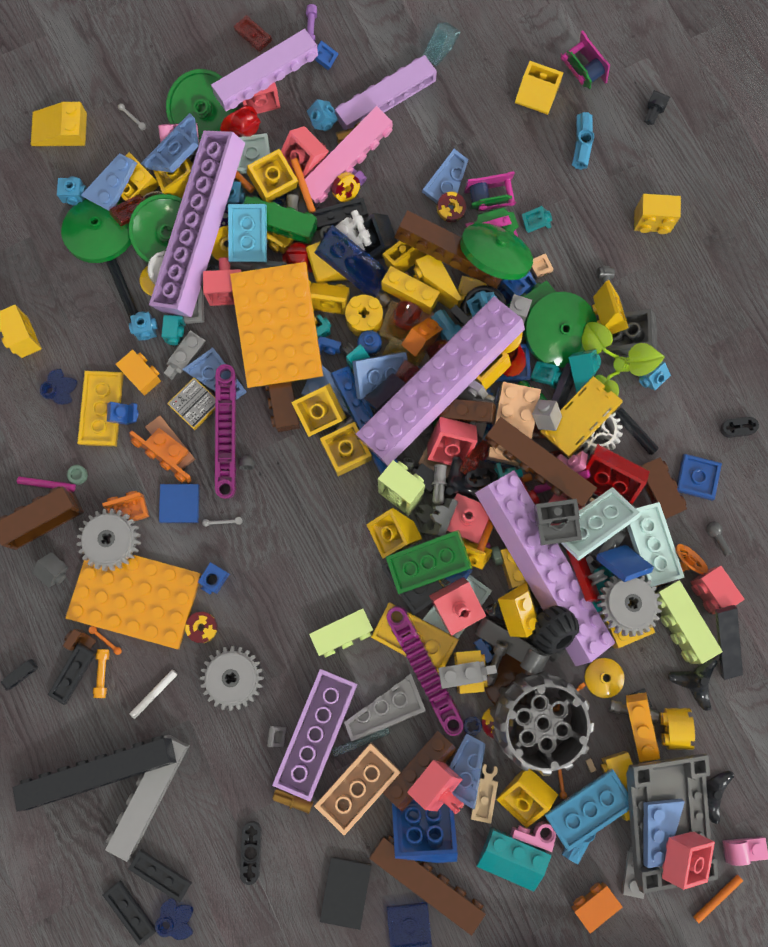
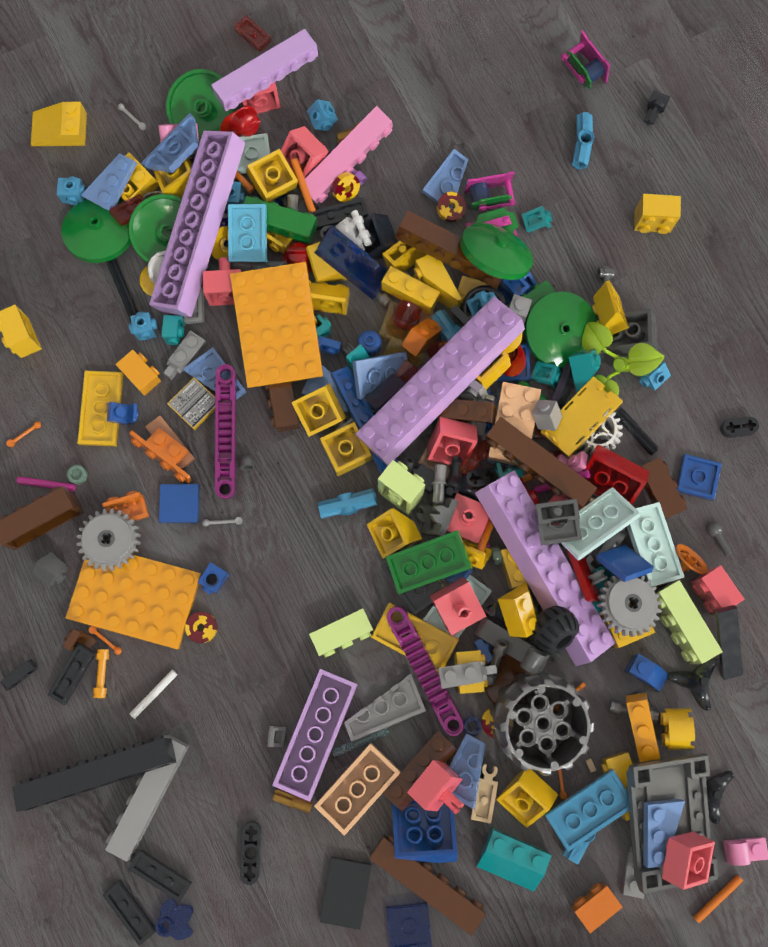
(10, 443): none -> orange hinge
(61, 387): clear blue plate -> none
(217, 679): light grey gear -> none
(311, 14): medium lavender bar -> none
(326, 55): blue bracket -> none
(347, 503): none -> dark azure piece
(361, 306): yellow brick -> none
(388, 92): lavender brick -> none
(441, 42): clear light blue slope -> none
(523, 834): bright pink plate -> none
(539, 87): yellow slope -> none
(541, 266): light nougat tile -> none
(594, 678): yellow dish -> none
(646, 672): none -> blue slope

